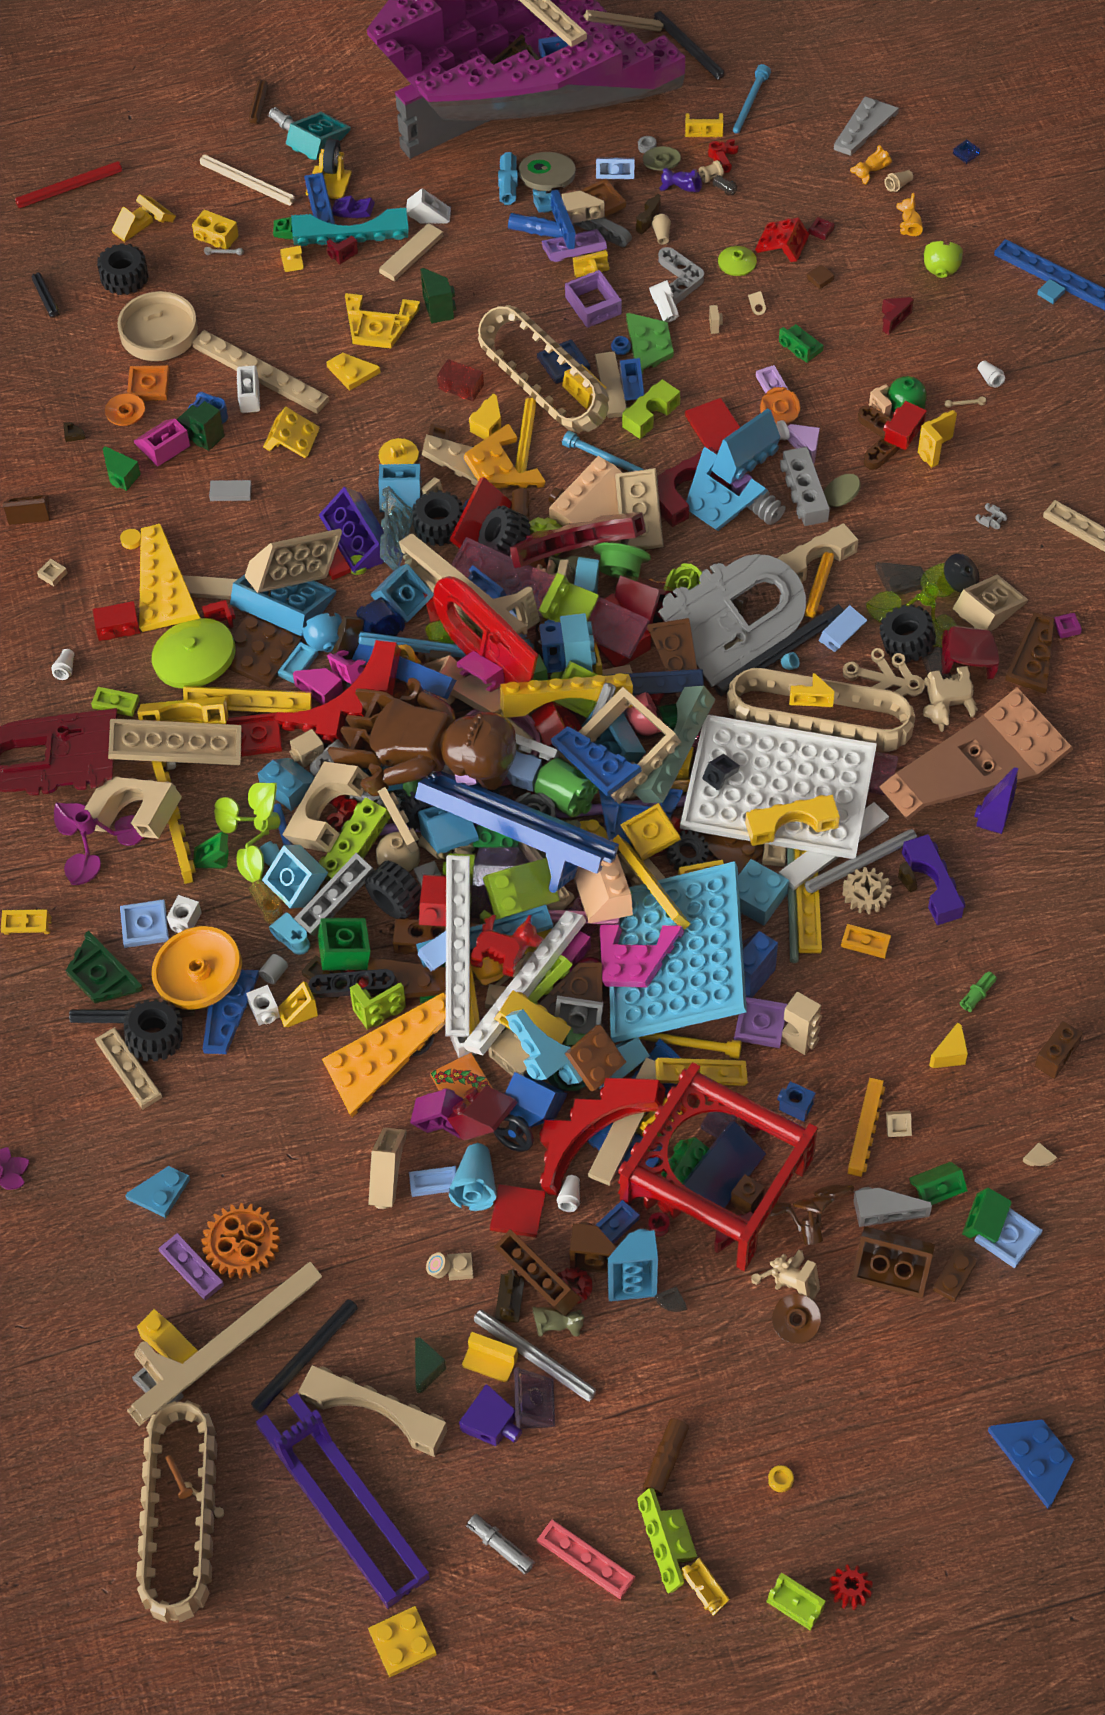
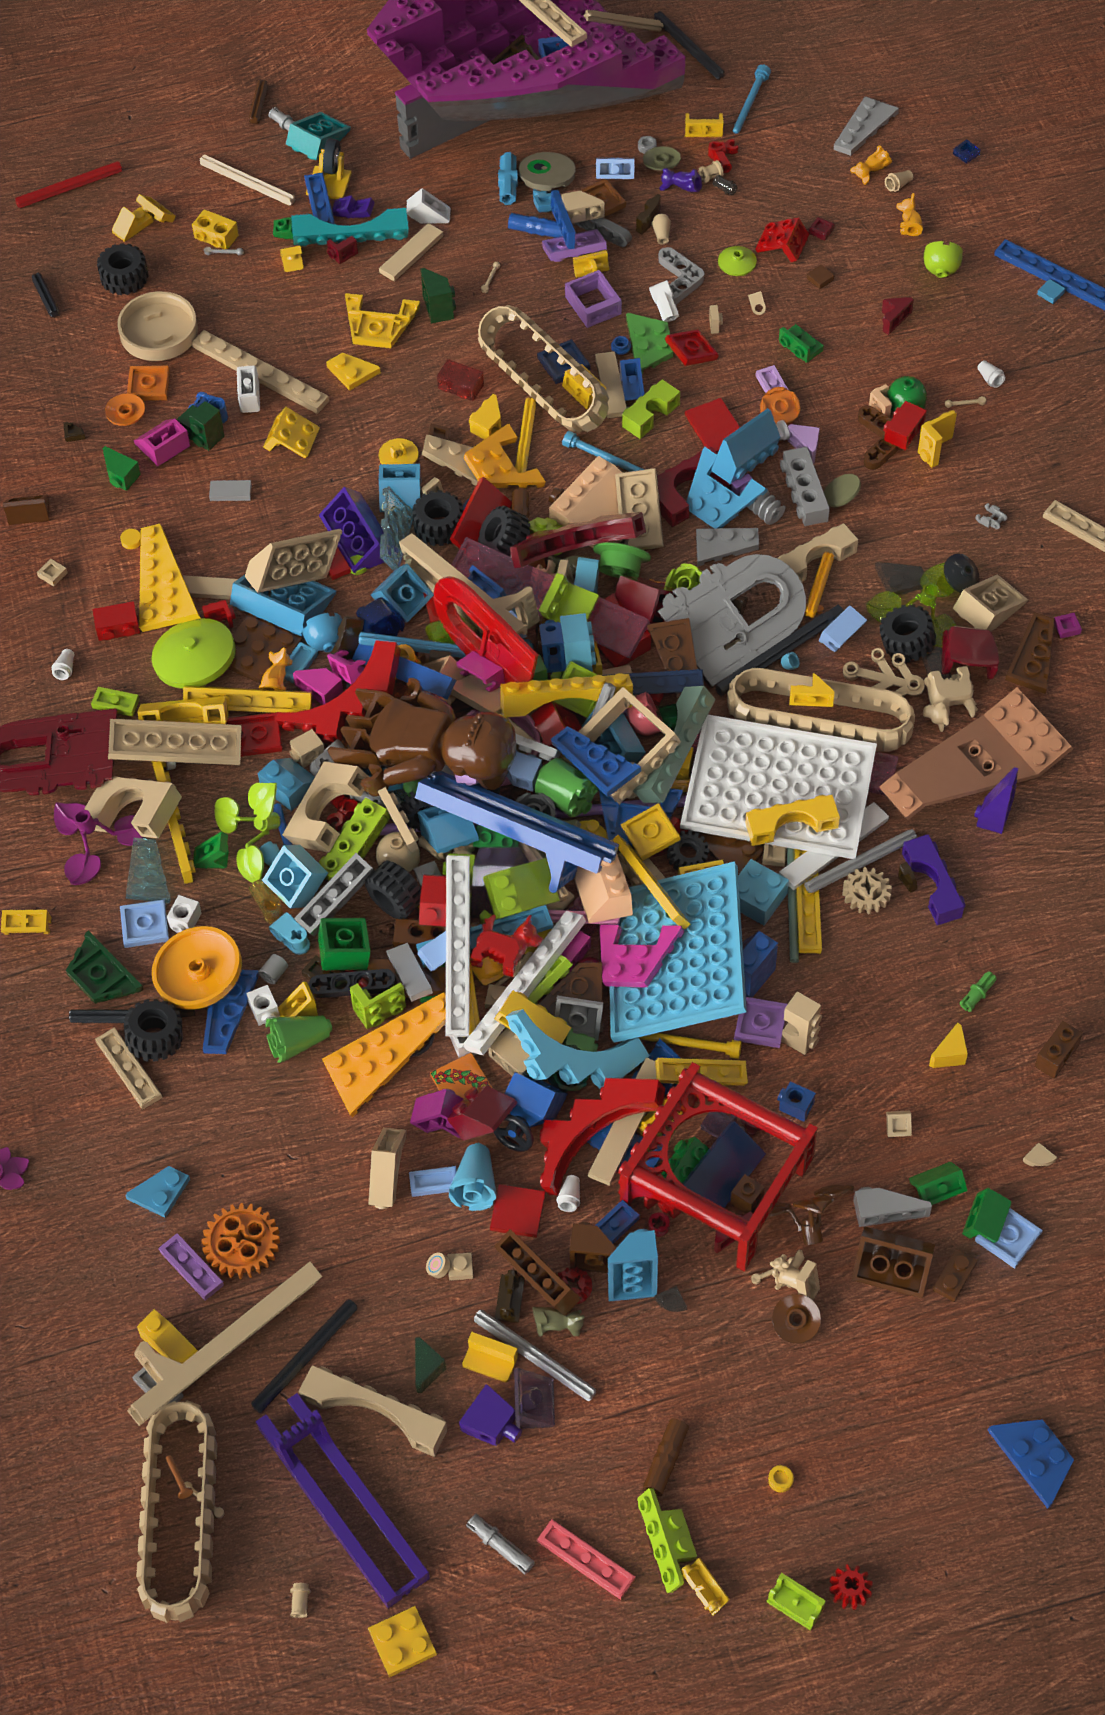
(146, 874): none -> clear light blue wing
(274, 676): none -> light orange animal
(296, 1034): none -> bright green cone
(299, 1599): none -> tan pin
(409, 972): none -> light grey tile
(484, 288): none -> tan hinge
(595, 1057): dark orange plate -> none
(691, 347): none -> red tile
(718, 543): none -> light grey wing
(719, 770): black bracket -> none
(865, 941): light orange plate -> none
(866, 1127): light orange piece -> none

